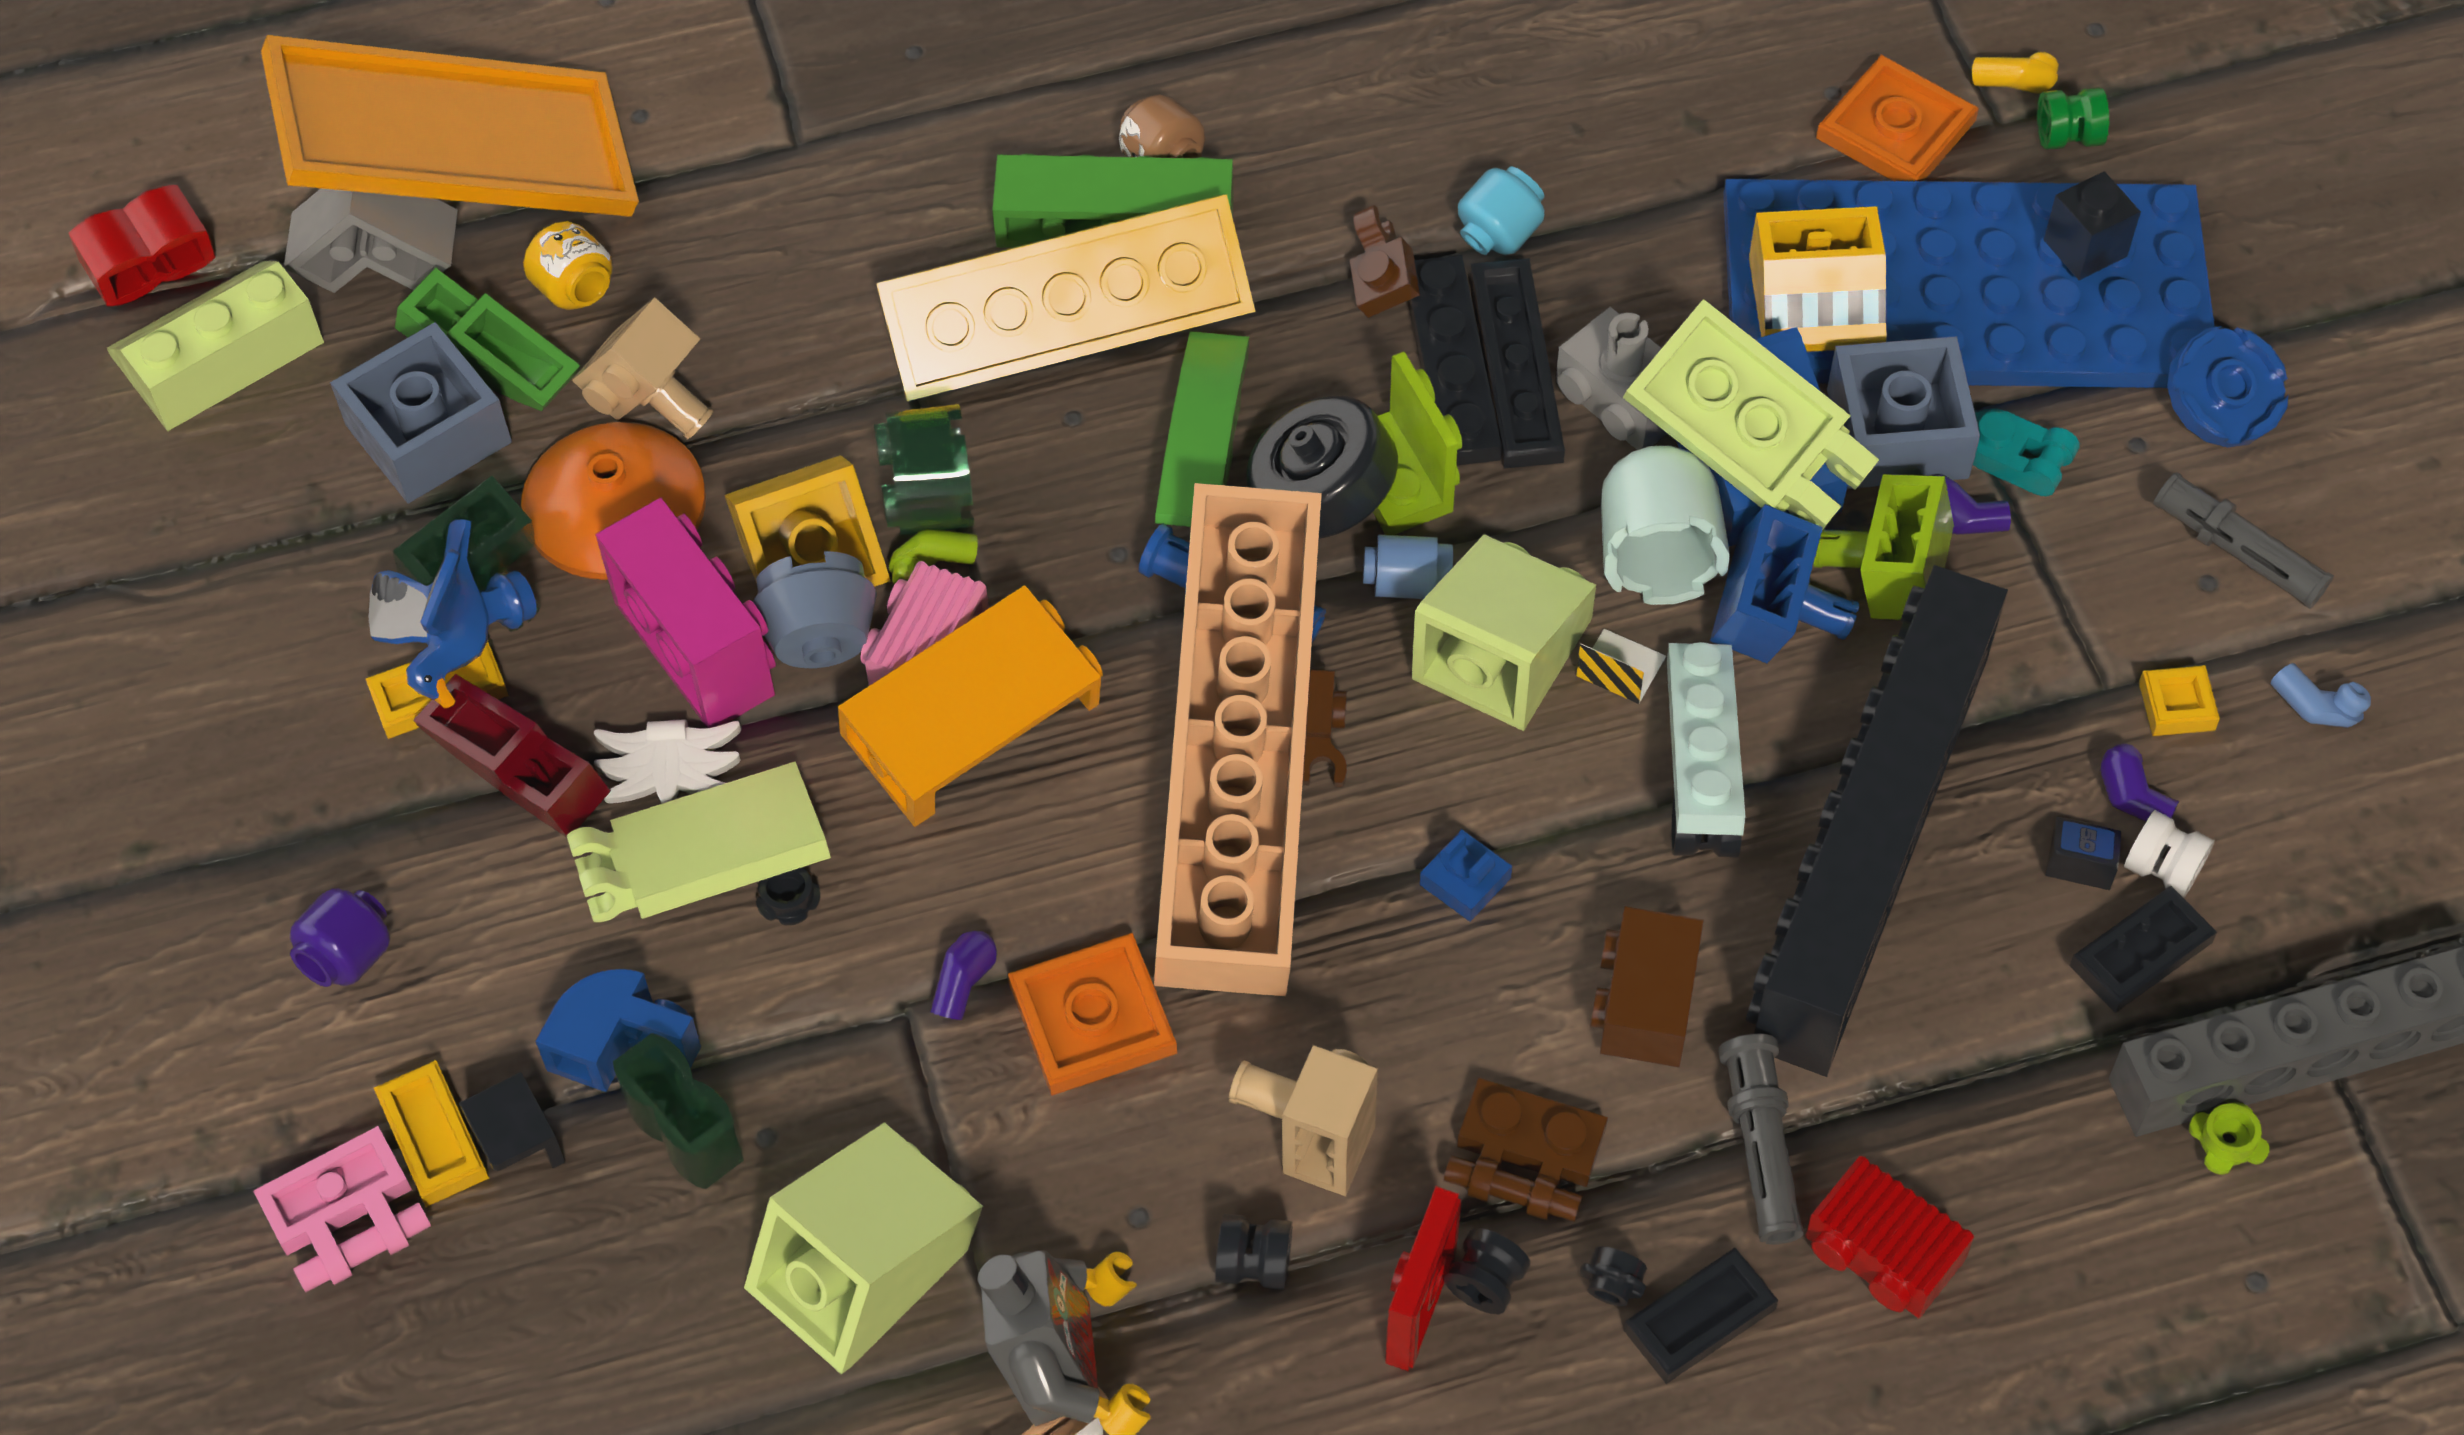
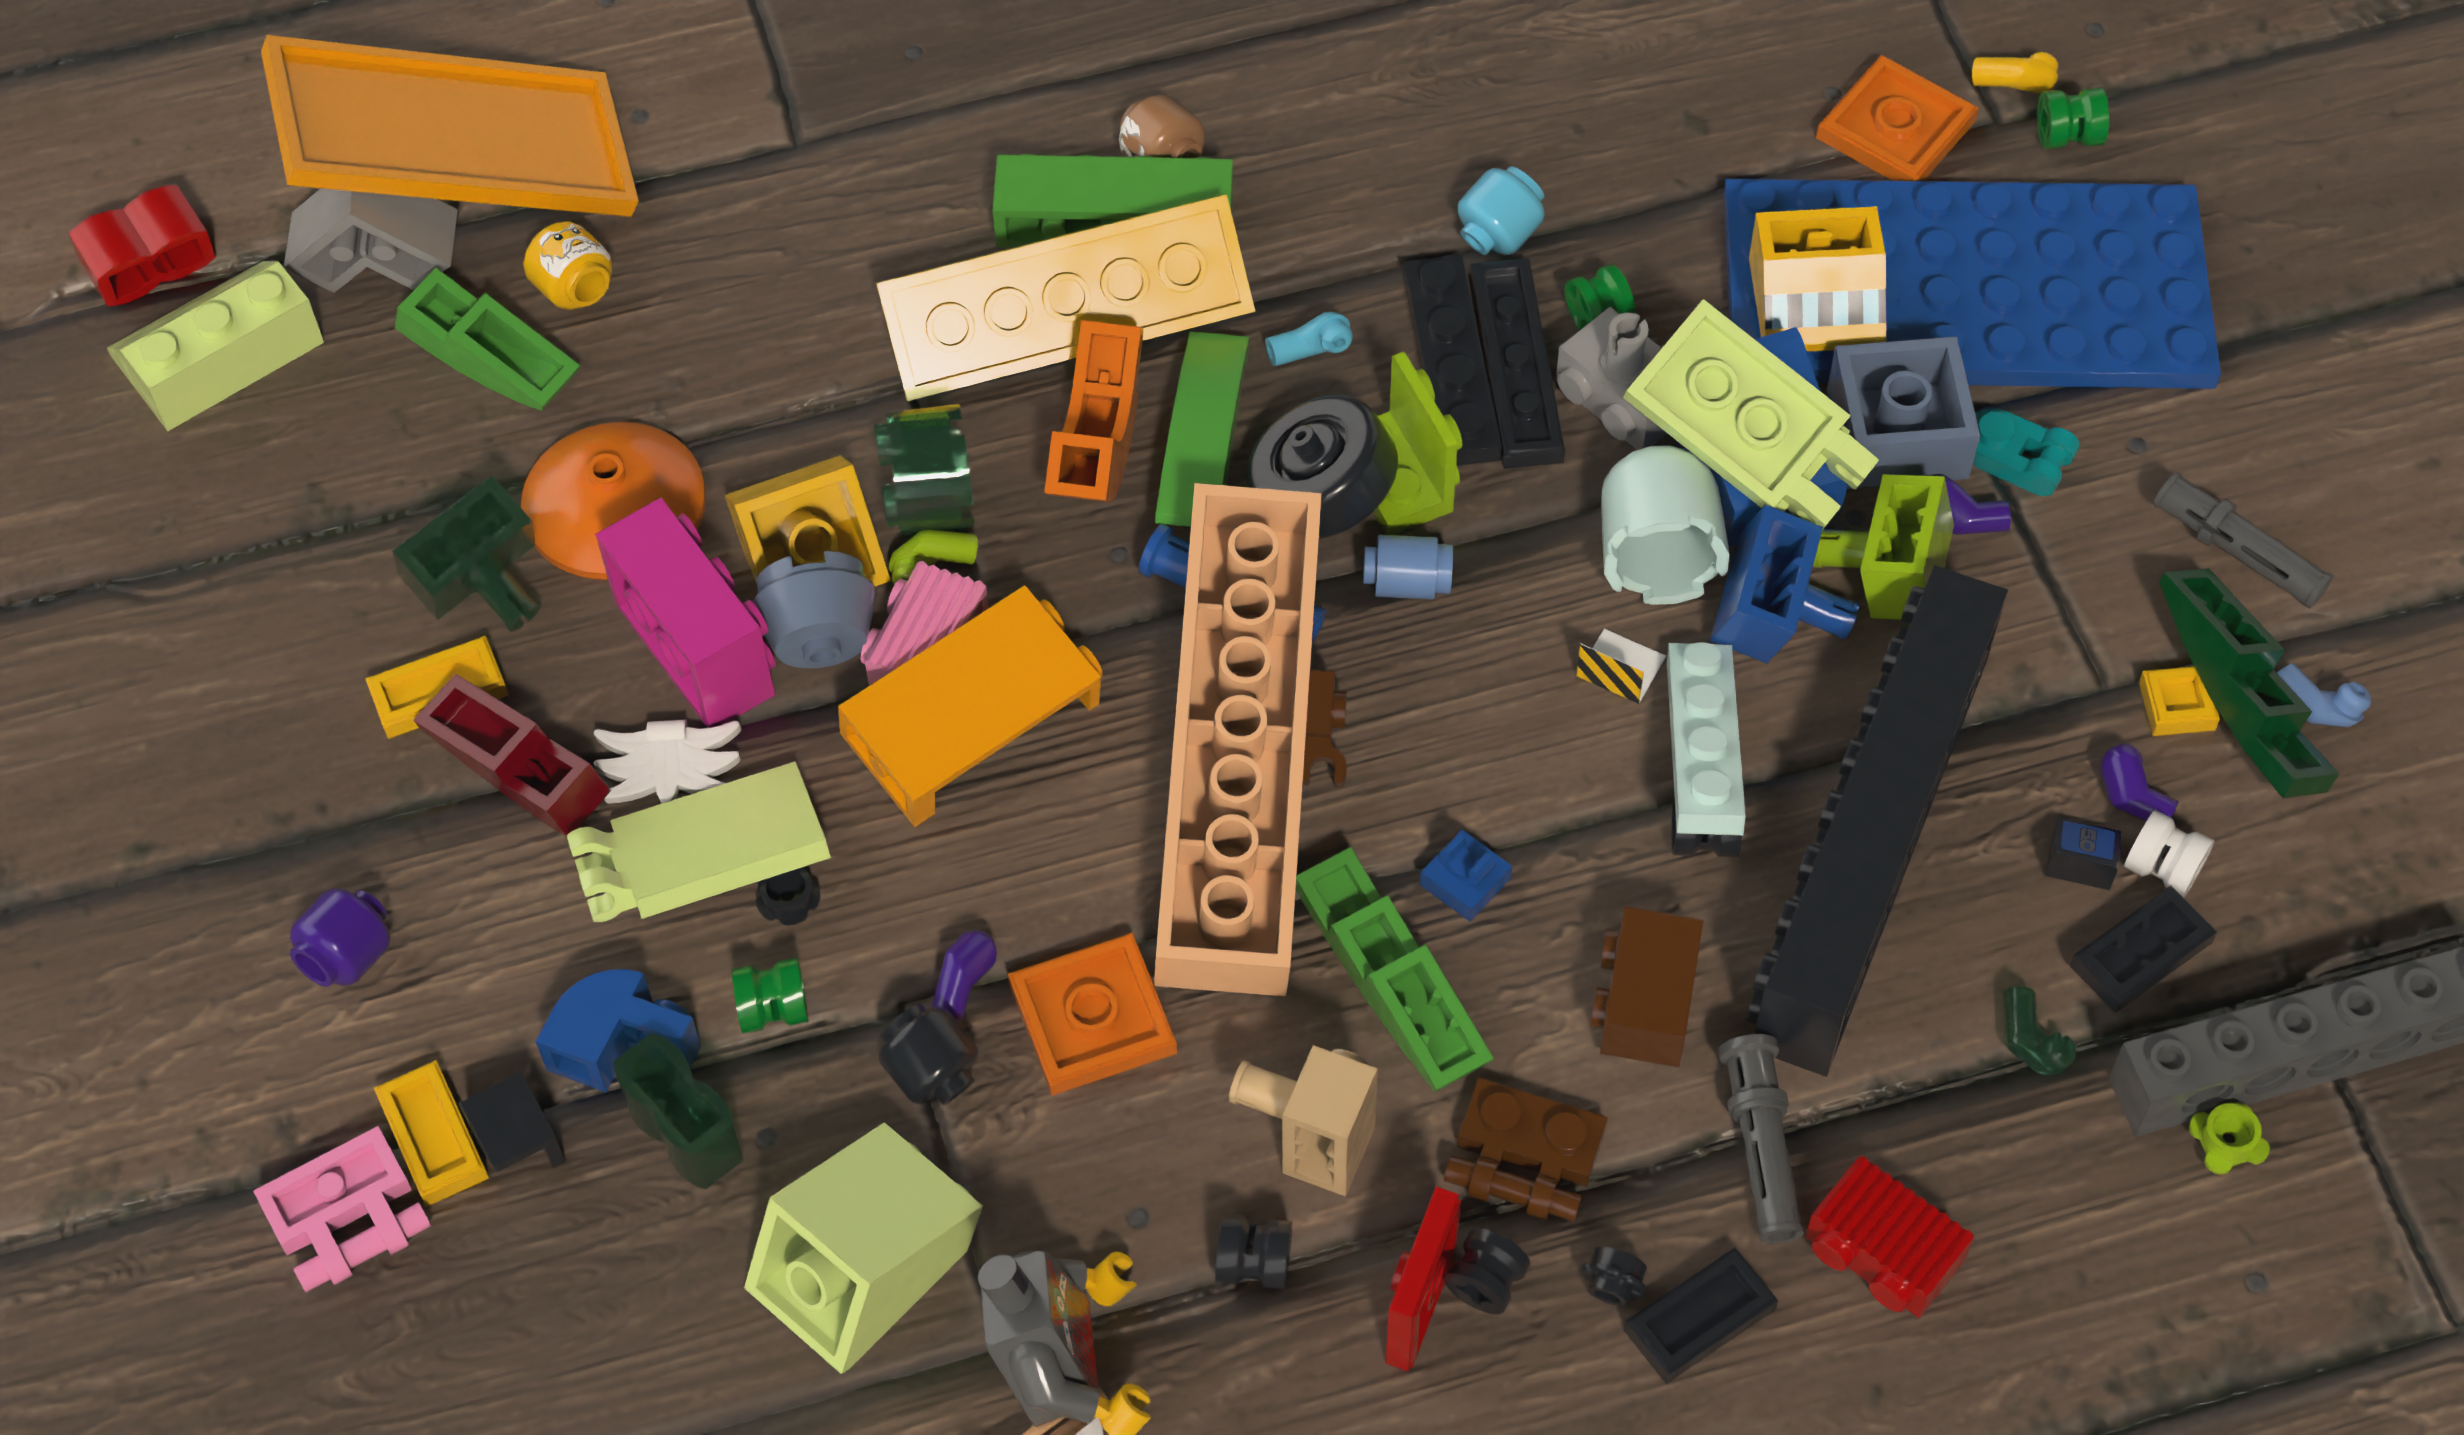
(421, 412): sand blue brick -> none
(446, 614): blue animal -> none
(639, 368): tan brick -> none
(769, 995): none -> green wheel
(928, 1054): none -> black head
(1097, 435): none -> orange arch
(1322, 334): none -> medium azure arm
(1386, 270): reddish brown plate -> none
(1392, 970): none -> bright green slope
(1500, 629): yellowish green slope -> none
(1592, 296): none -> green wheel
(2026, 1040): none -> clear green arm
(2091, 225): black brick -> none
(2228, 386): blue tile -> none
(2236, 668): none -> dark green slope

